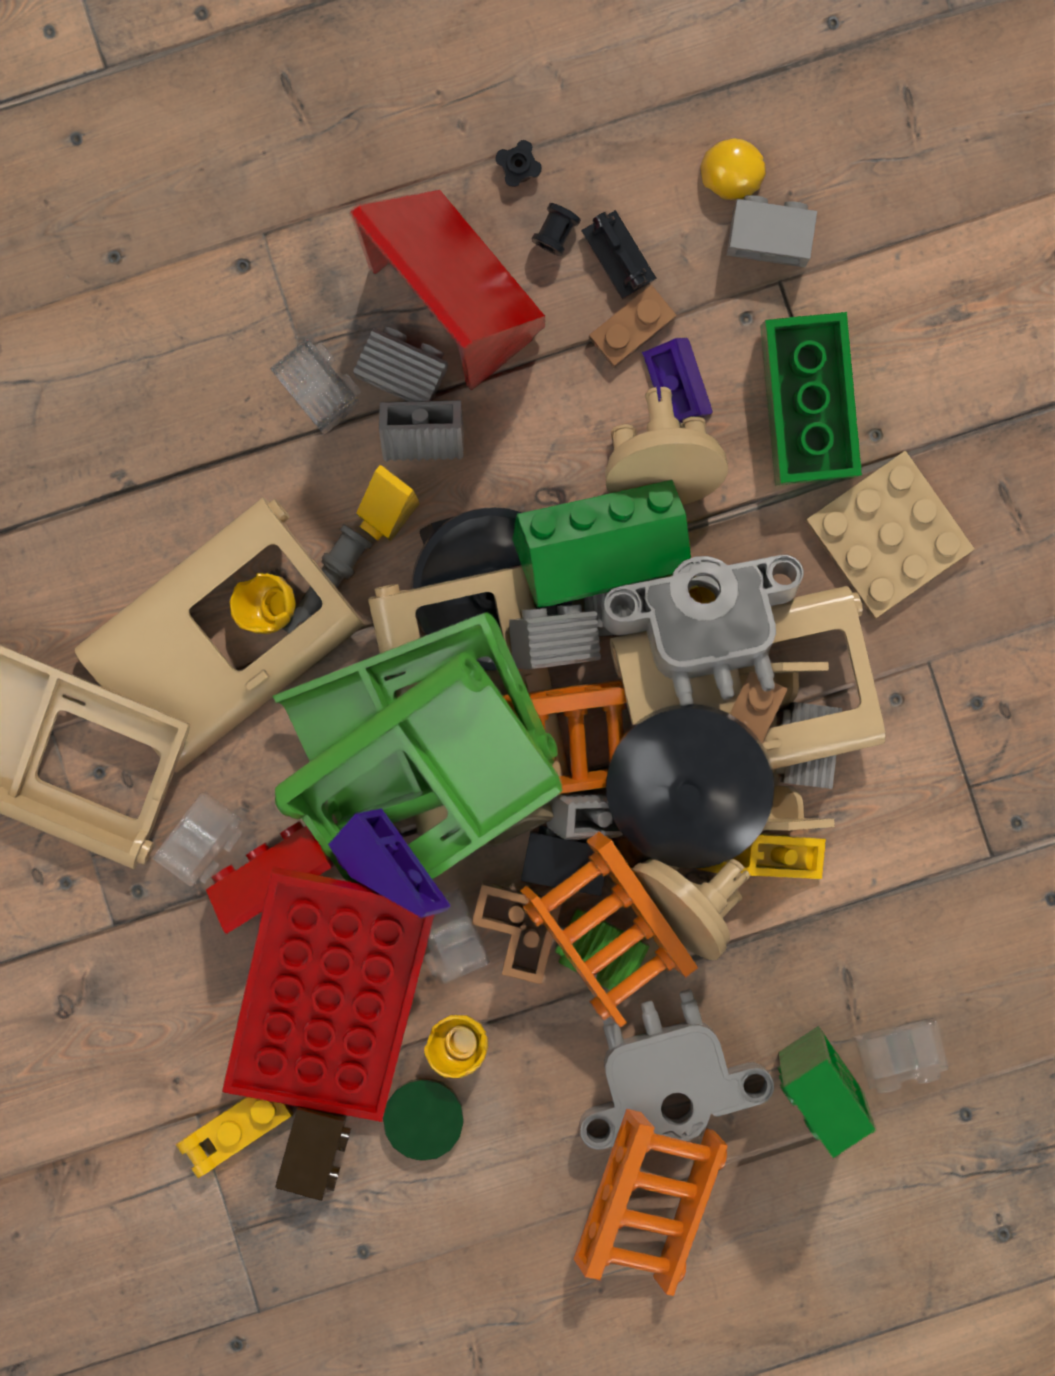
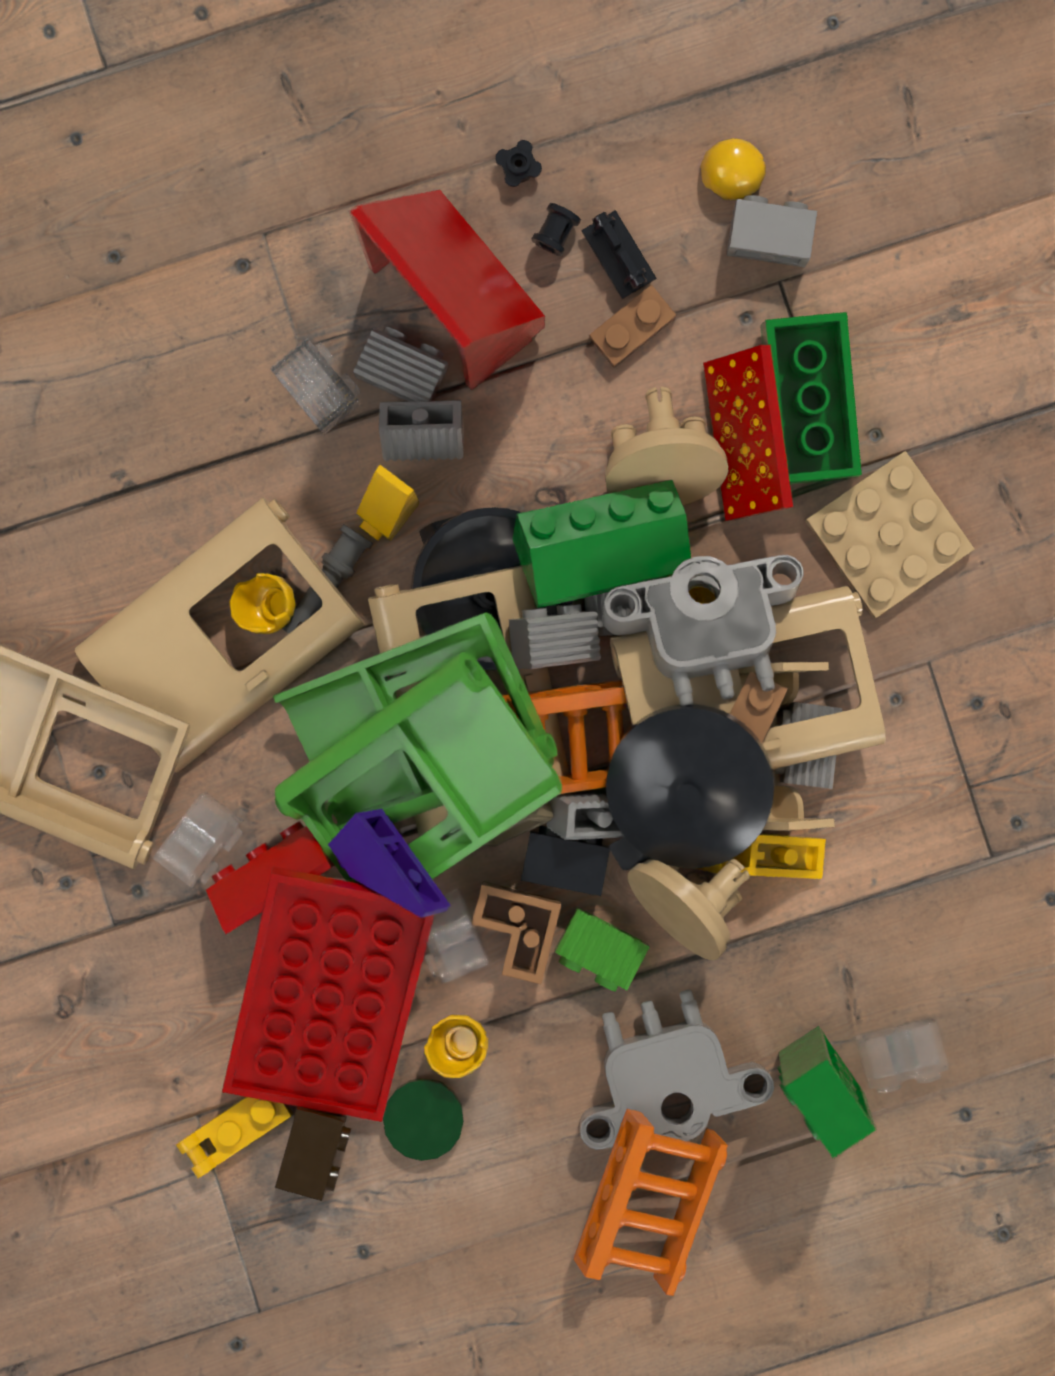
(625, 893): orange fence -> none
(676, 368): dark purple slope -> none
(749, 432): none -> red tile

